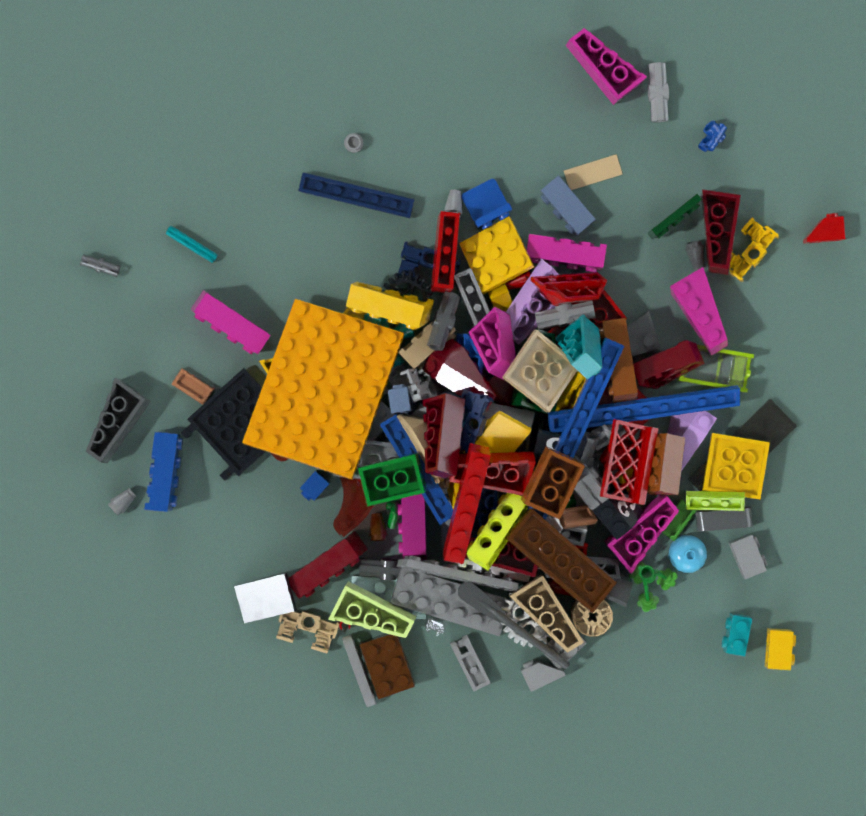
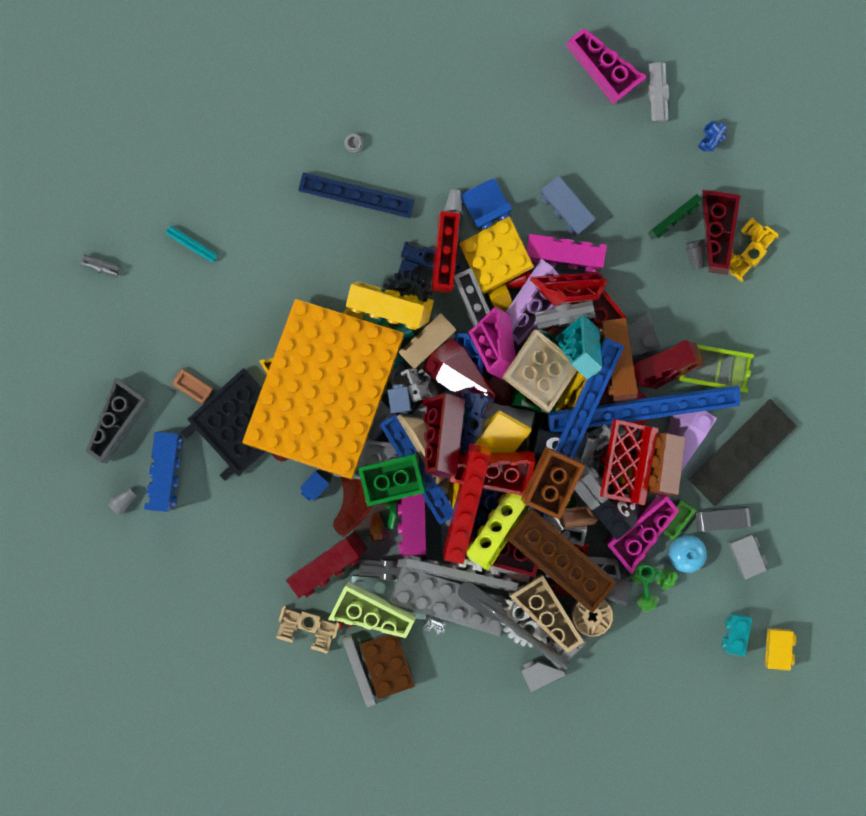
(229, 322): dark pink wedge -> none
(265, 598): tile -> none
(443, 321): dark grey piece -> none
(470, 663): light grey plate -> none
(593, 172): tan sticker -> none
(699, 307): dark pink wedge -> none
(715, 500): lime tile -> none
(736, 465): yellow plate -> none
(827, 230): red slope -> none

